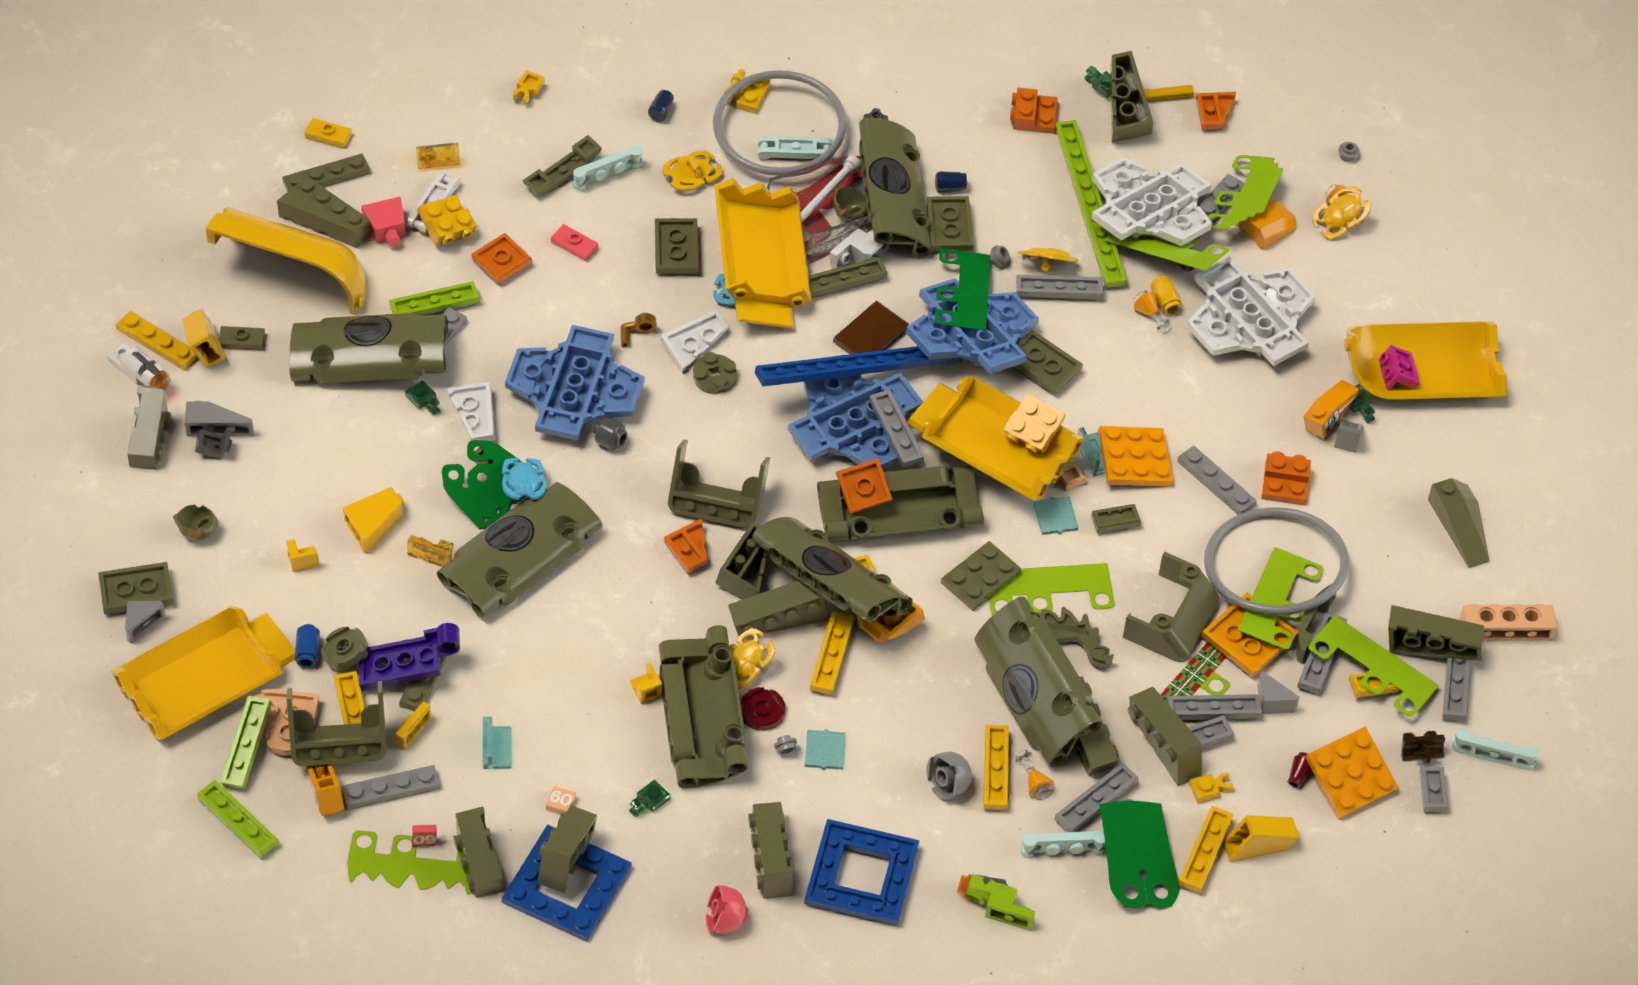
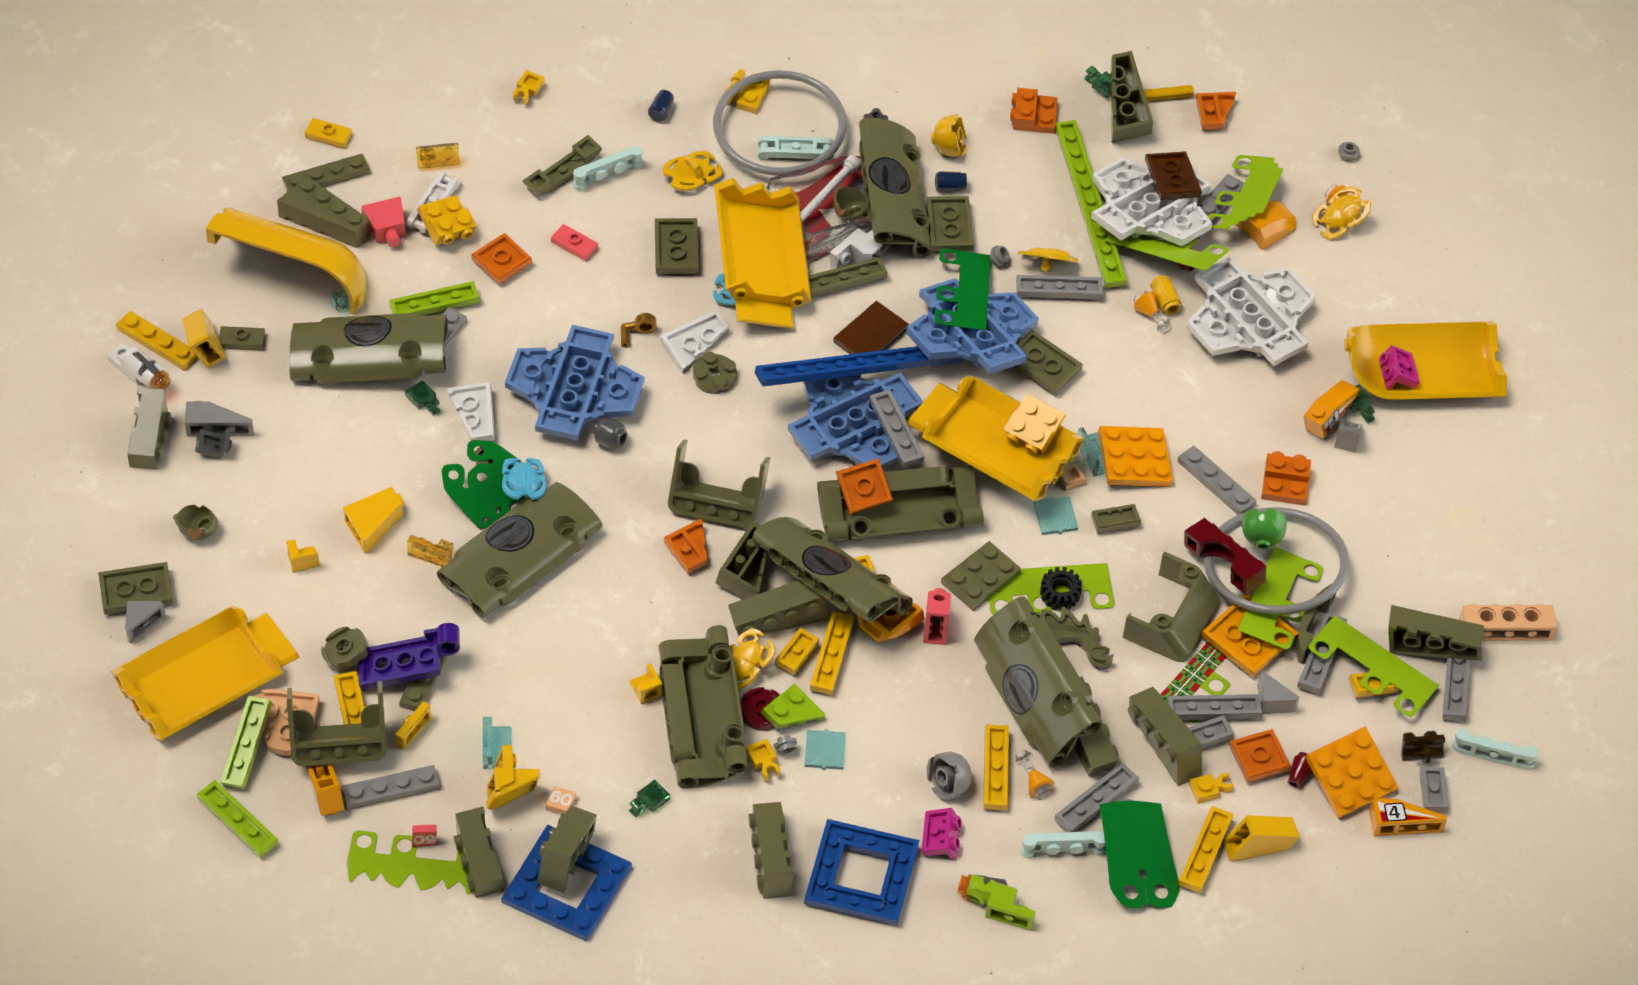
(307, 645): blue head -> none
(339, 300): none -> clear light blue plate
(509, 783): none -> yellow piece
(727, 910): coral cylinder -> none
(763, 755): none -> yellow plate
(792, 708): none -> lime wing
(796, 651): none -> yellow plate
(937, 606): none -> coral torso
(941, 833): none -> dark pink bracket
(949, 136): none -> yellow cylinder
(1064, 578): none -> black tyre
(1173, 175): none -> reddish brown tile
(1208, 540): none -> dark red arch
(1260, 755): none -> orange plate
(1264, 528): none -> bright green cylinder
(1402, 818): none -> light orange slope
(1461, 519): olive wedge -> none

